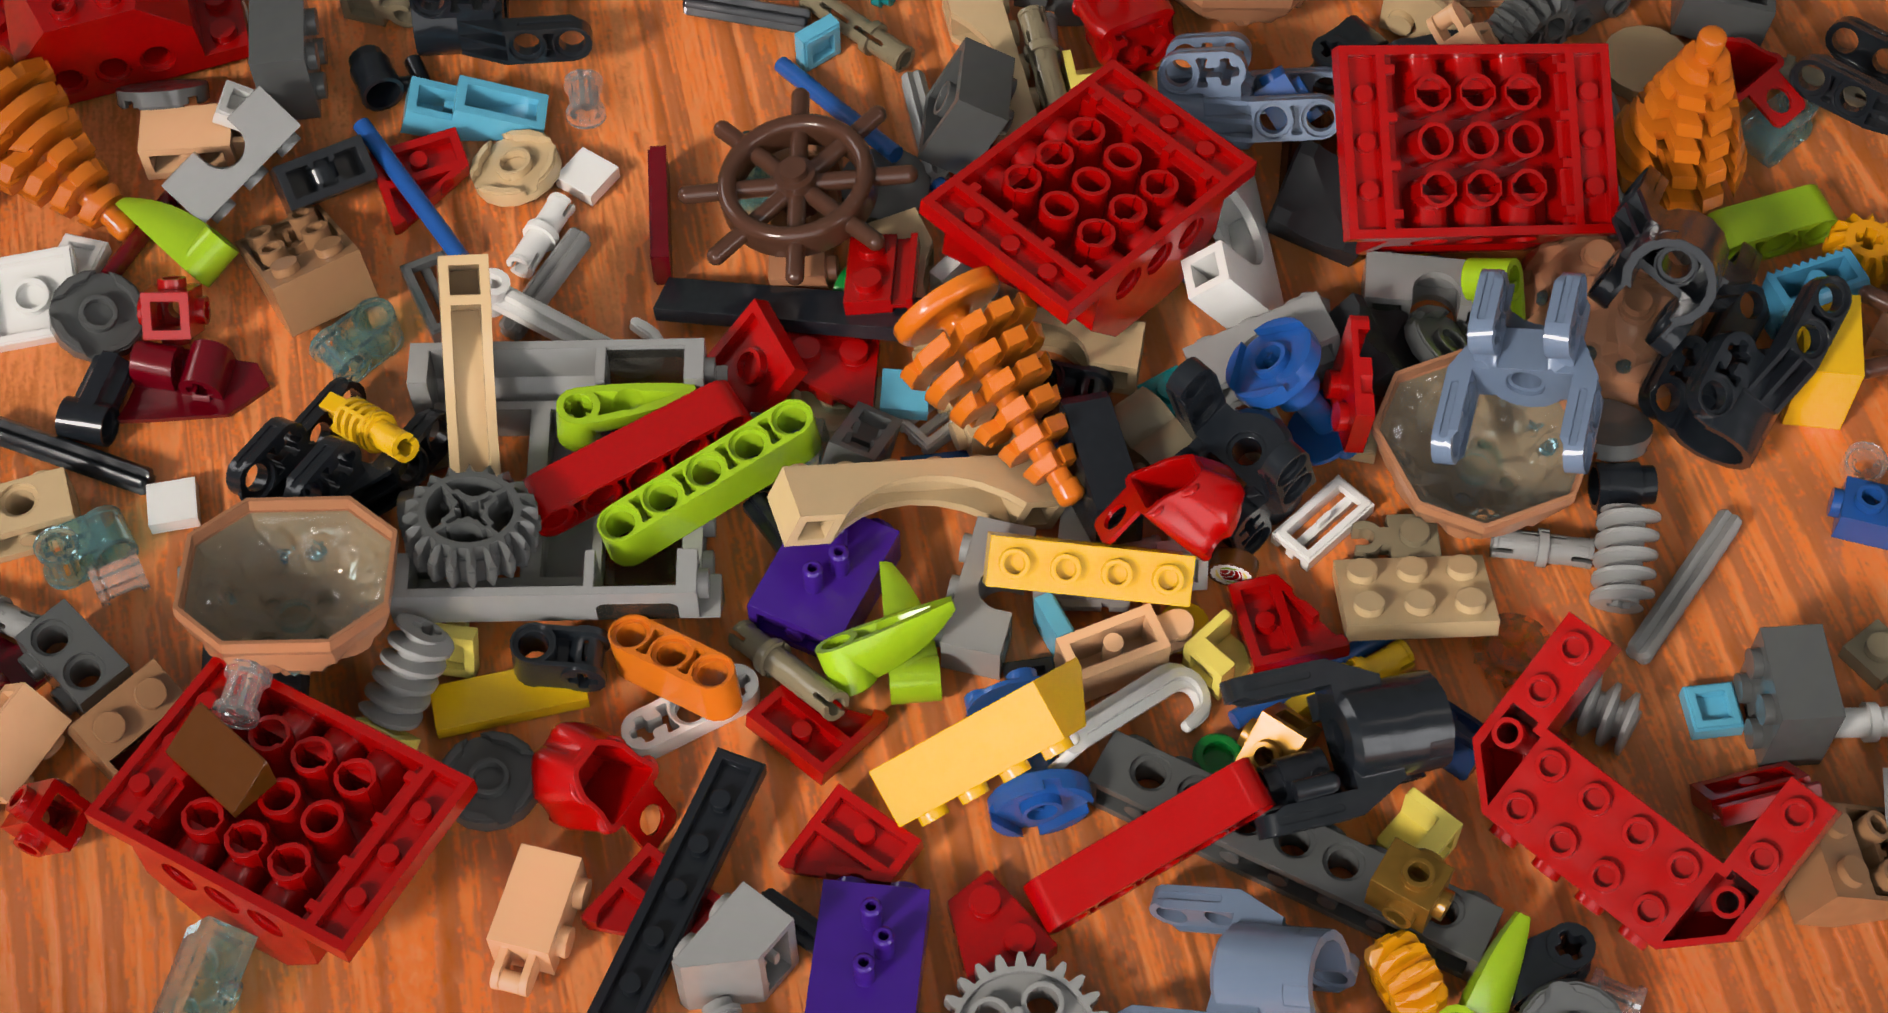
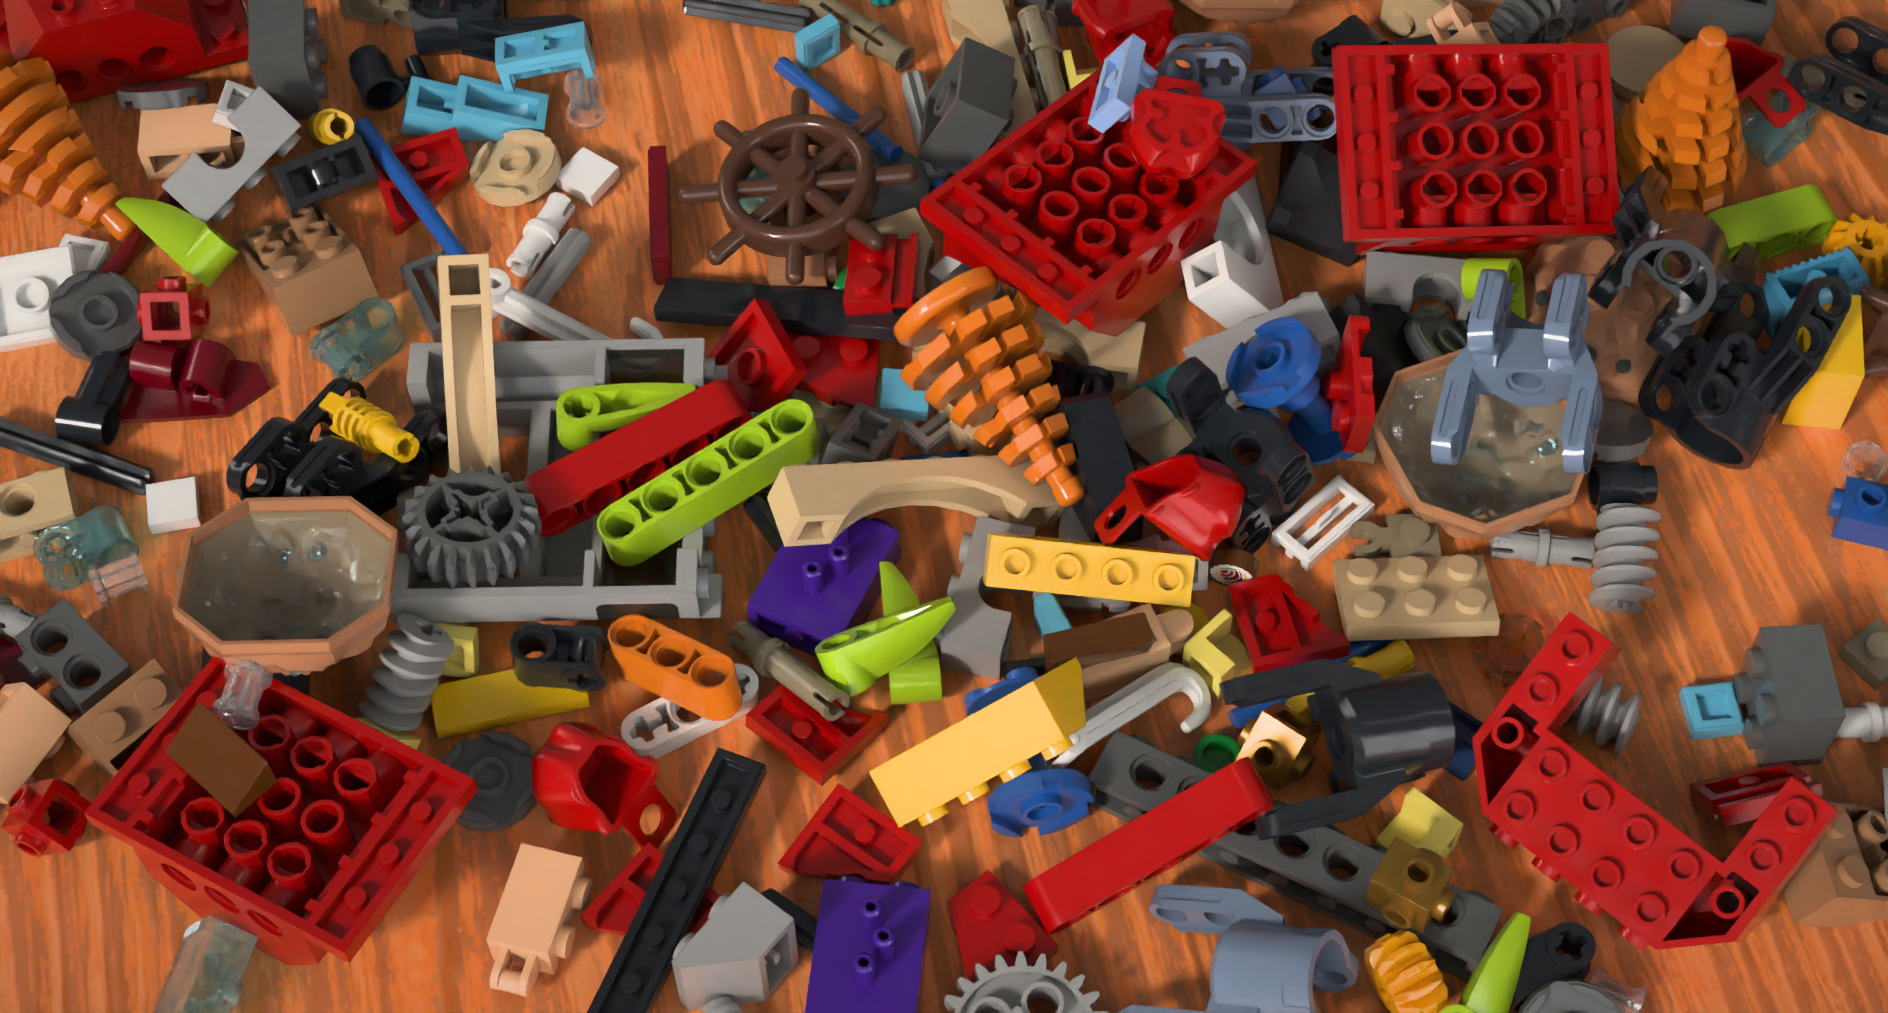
(330, 126): none -> yellow pin
(543, 53): none -> medium azure hinge
(1099, 641): none -> reddish brown slope
(1120, 80): none -> light blue hinge
(1174, 131): none -> red piece
(1299, 777): black piece -> none
(1683, 587): light grey axle -> none

